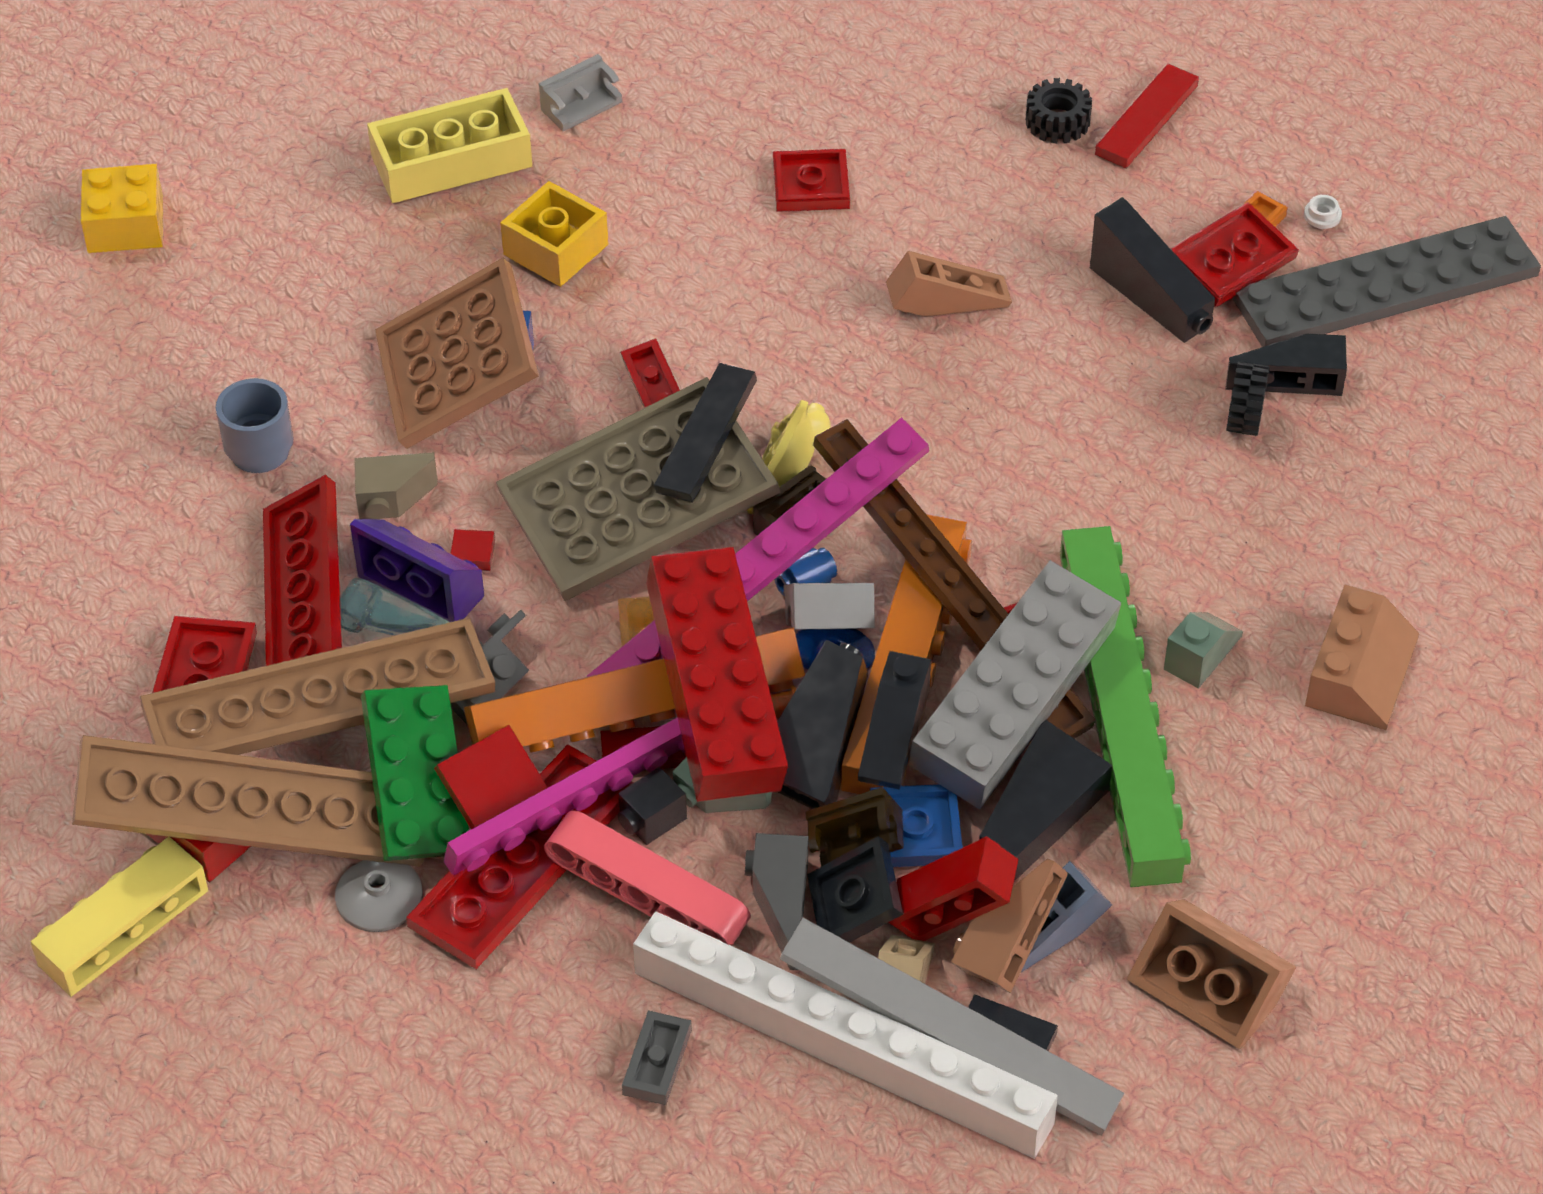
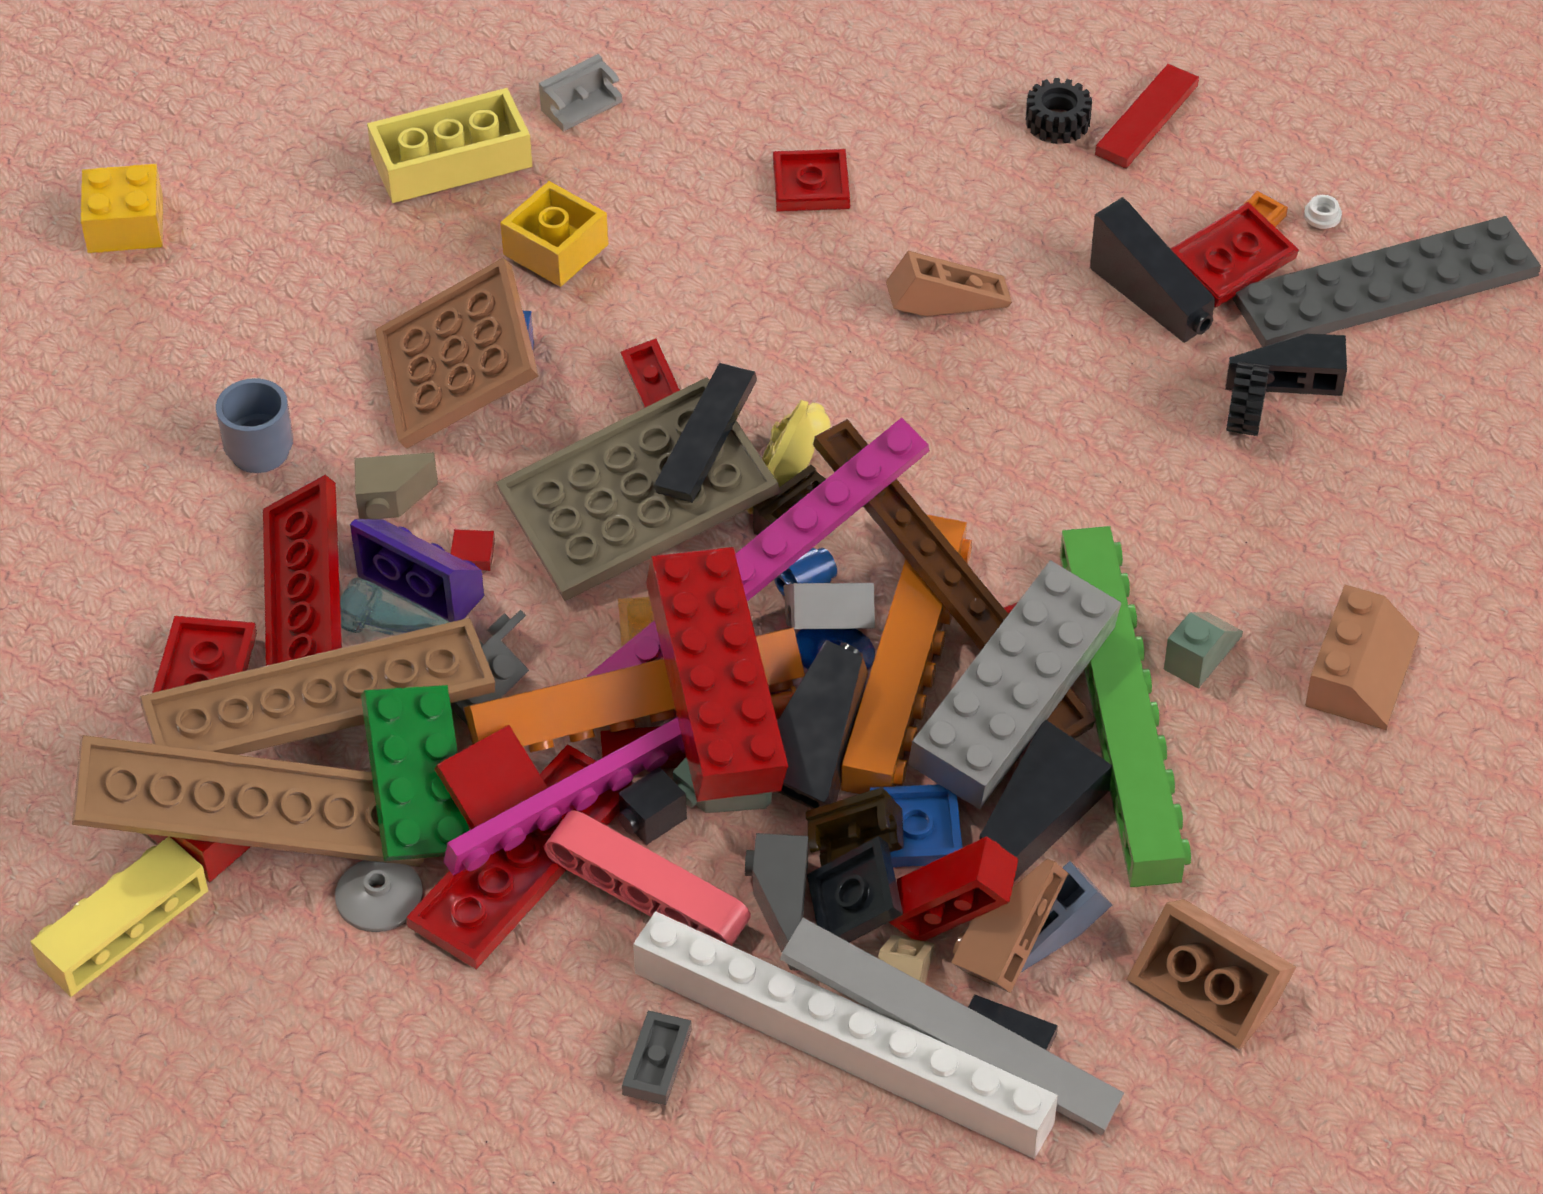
(895, 719): black slope -> none

